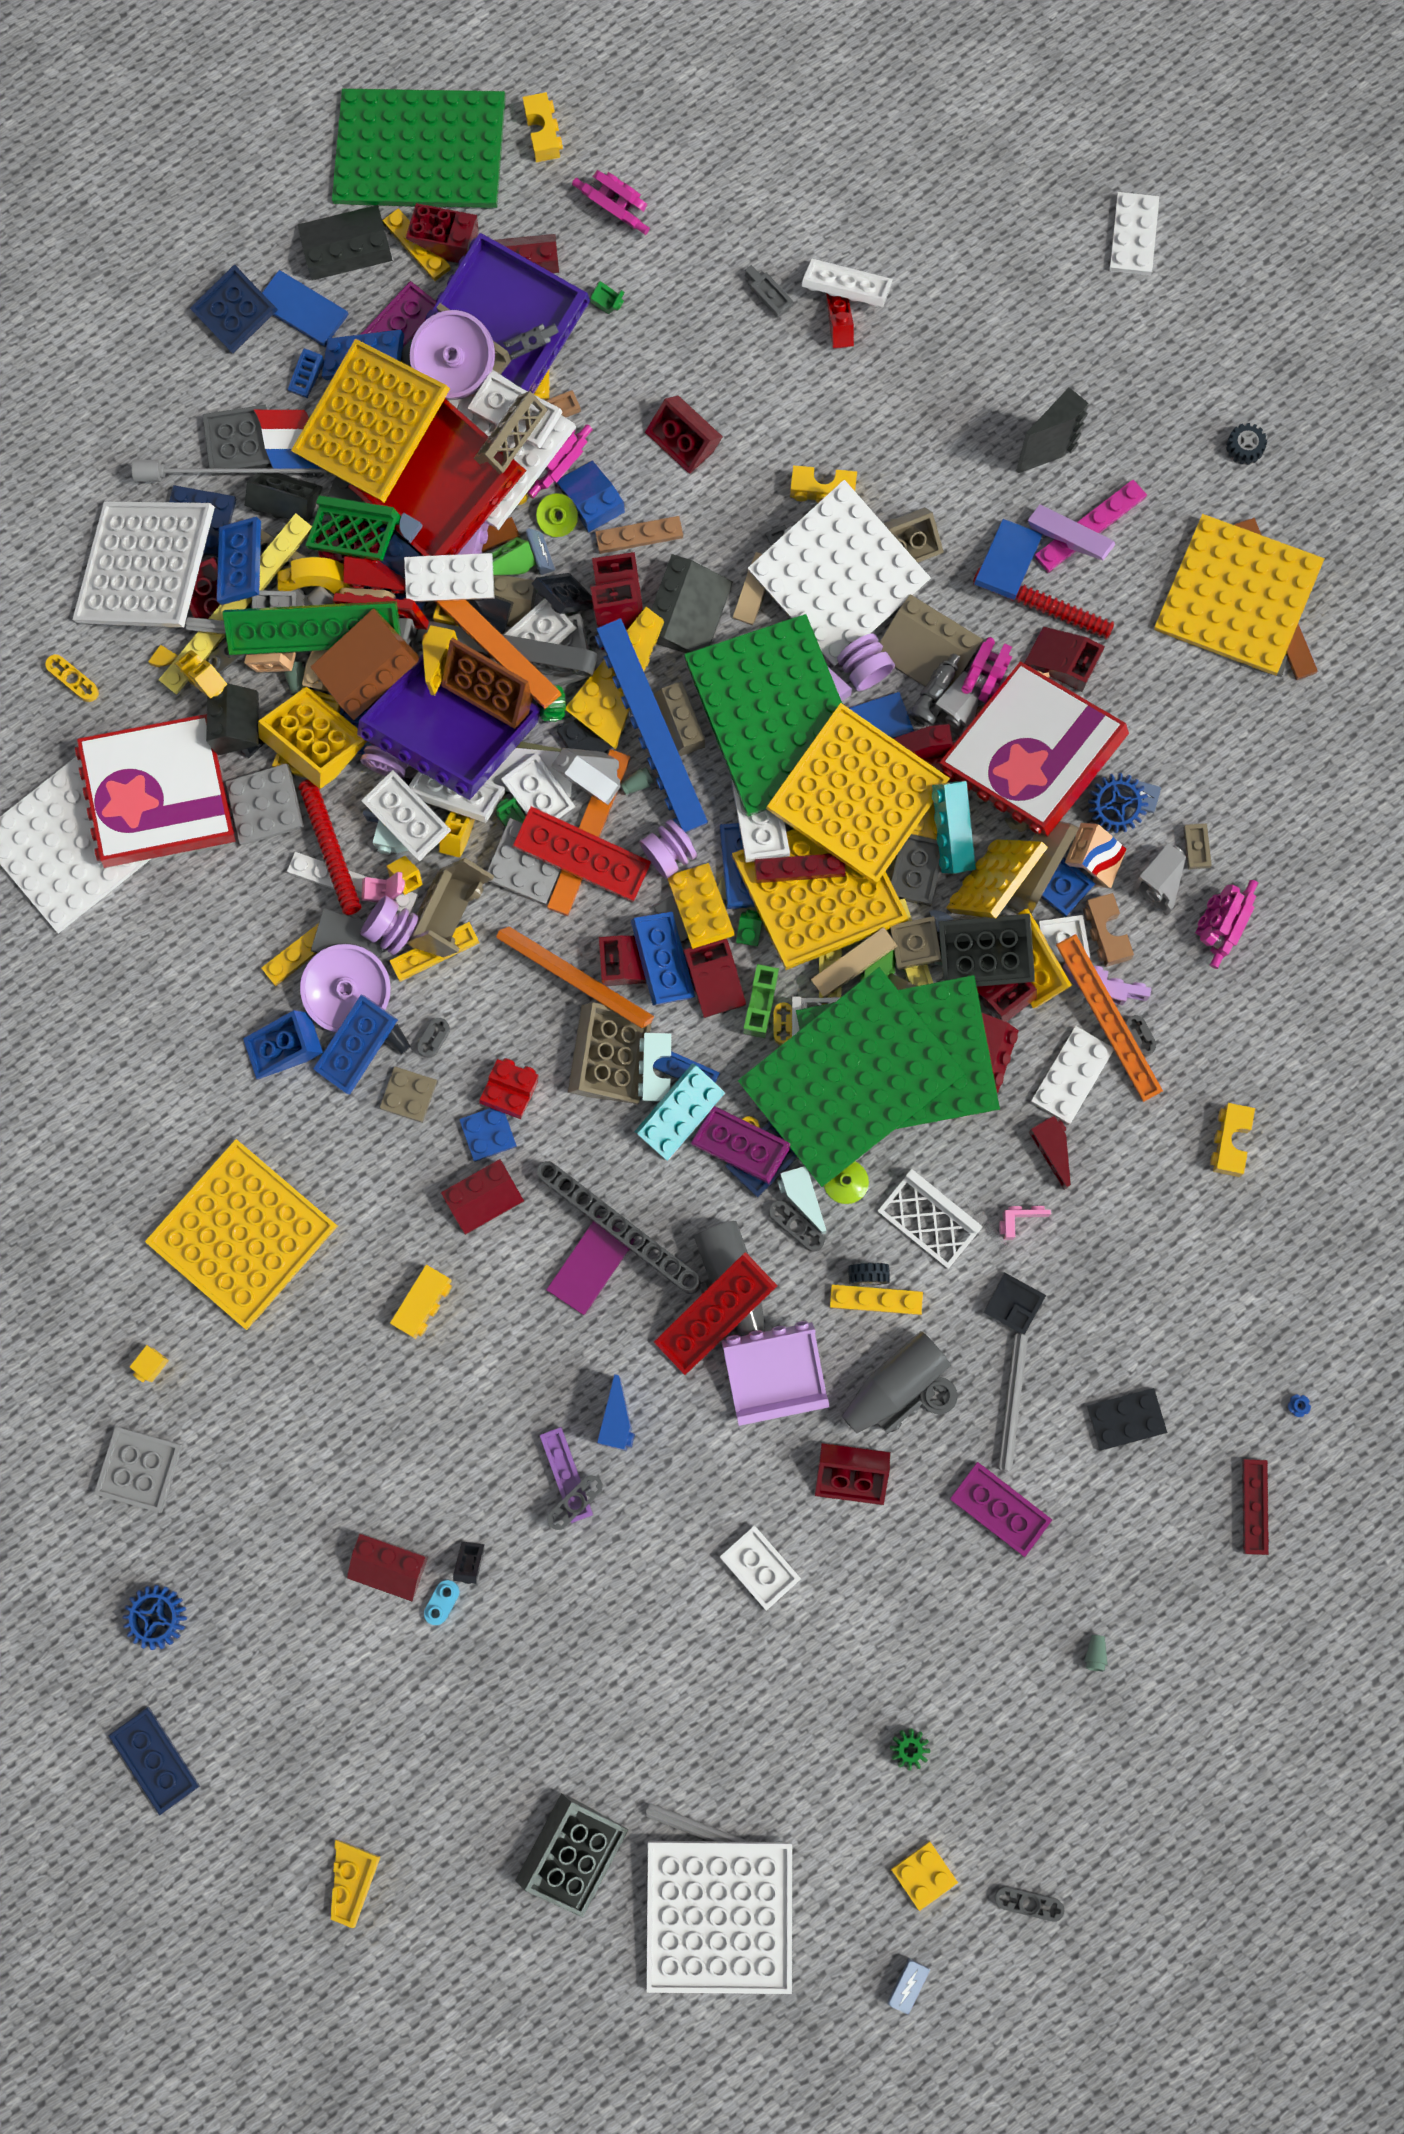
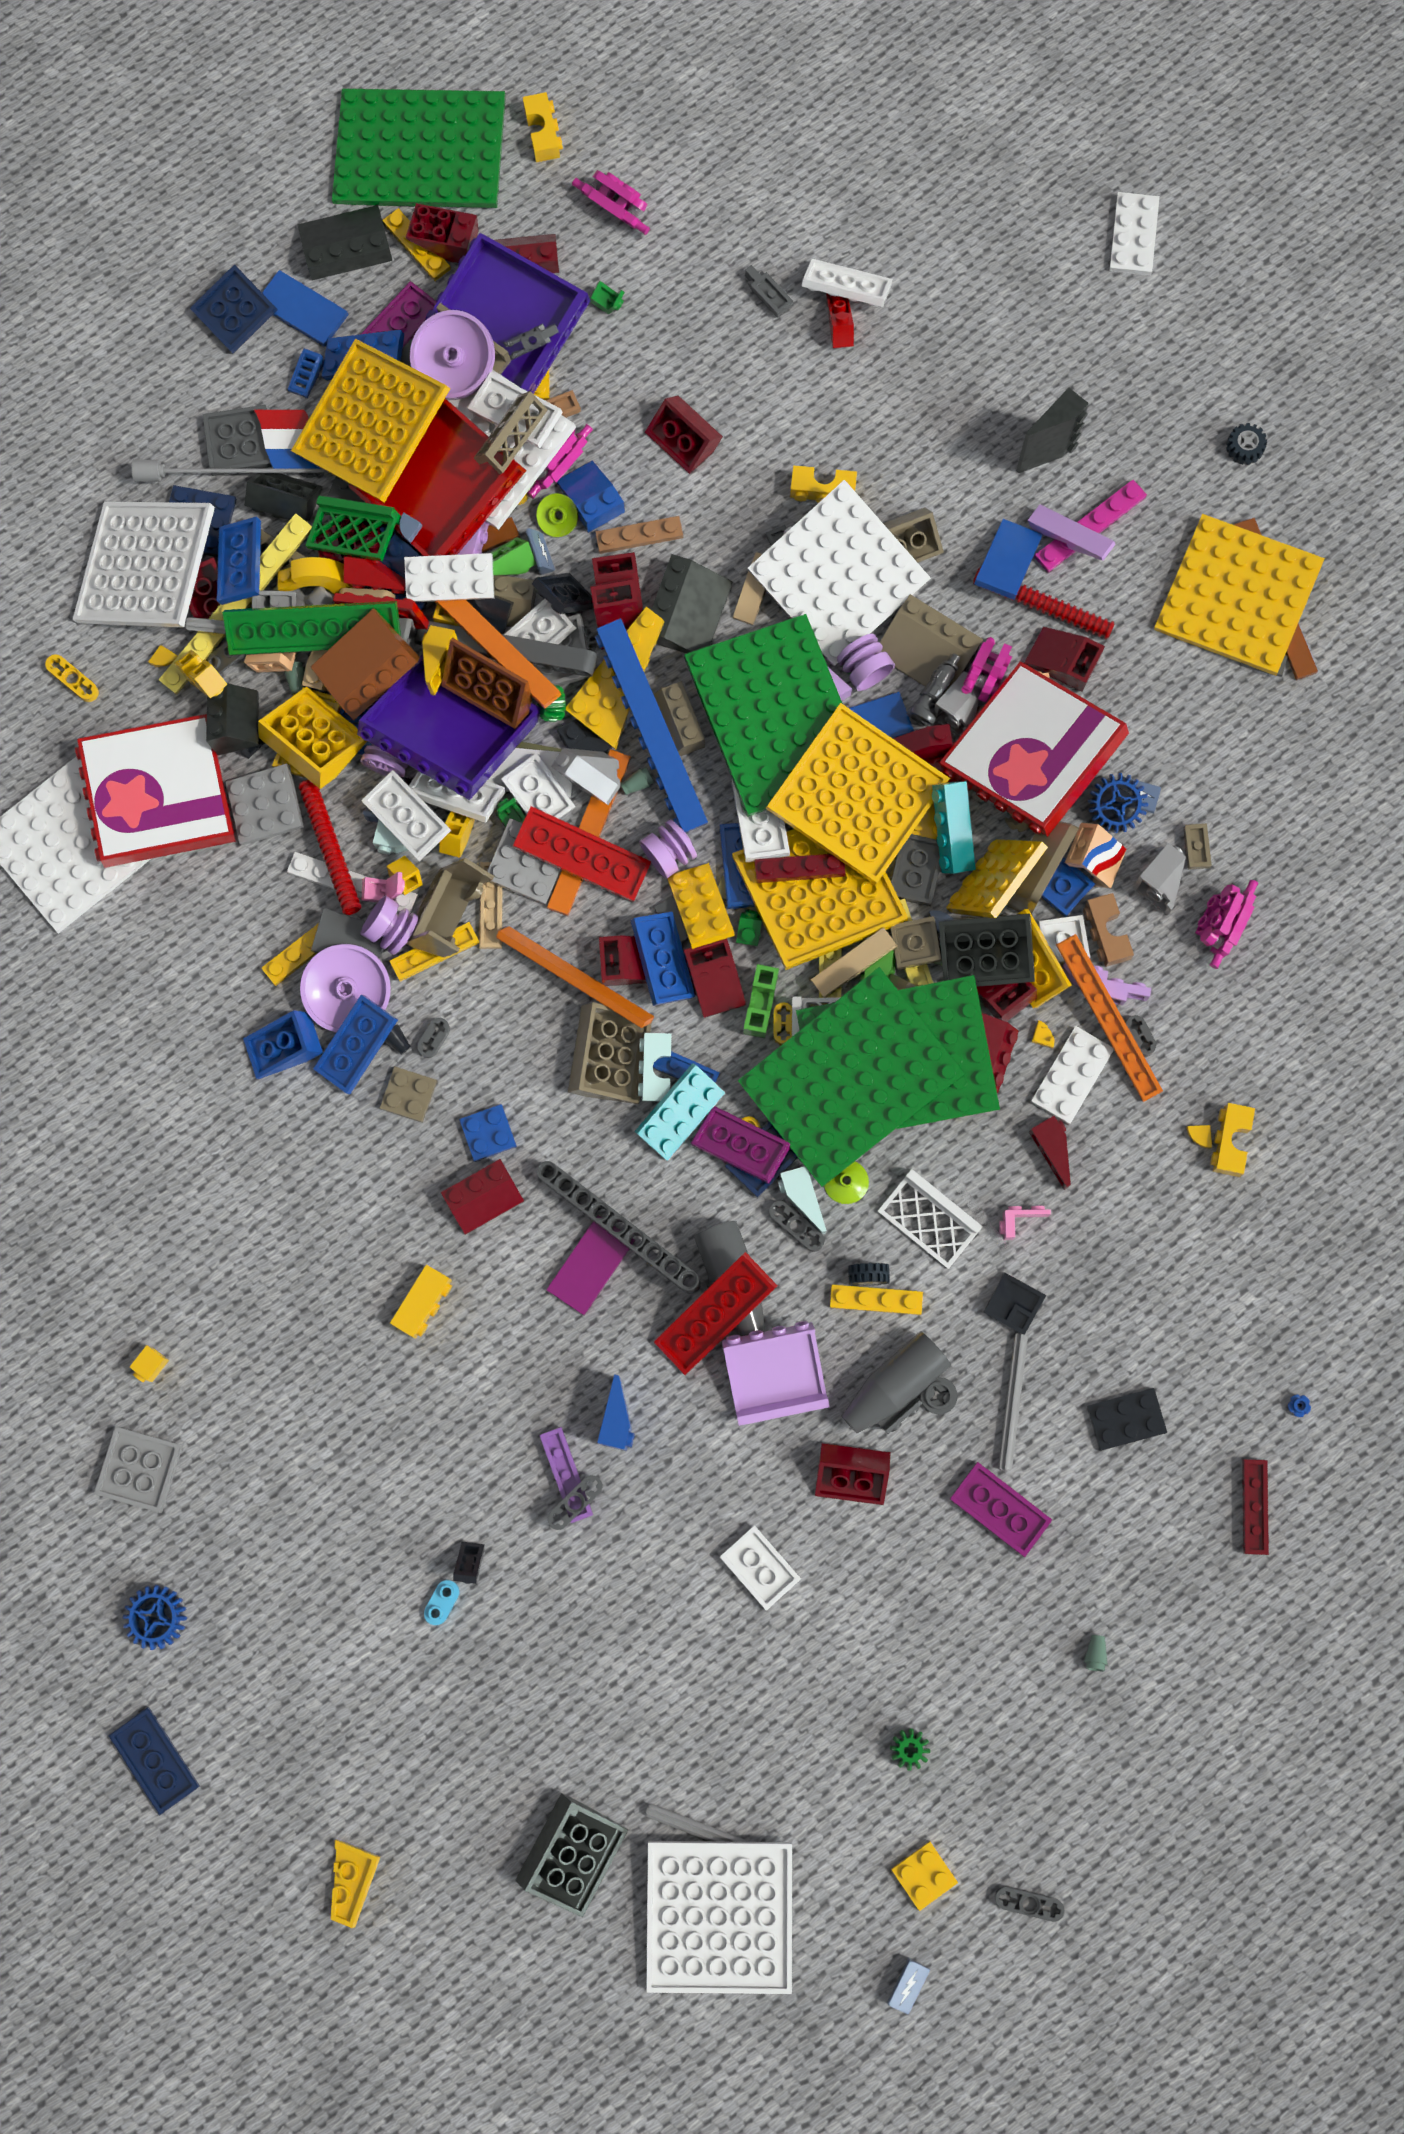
(241, 1234): yellow plate -> none
(386, 1567): dark red slope -> none
(490, 913): none -> tan tile
(509, 1088): red plate -> none
(1043, 1035): none -> yellow tile
(1200, 1135): none -> yellow tile

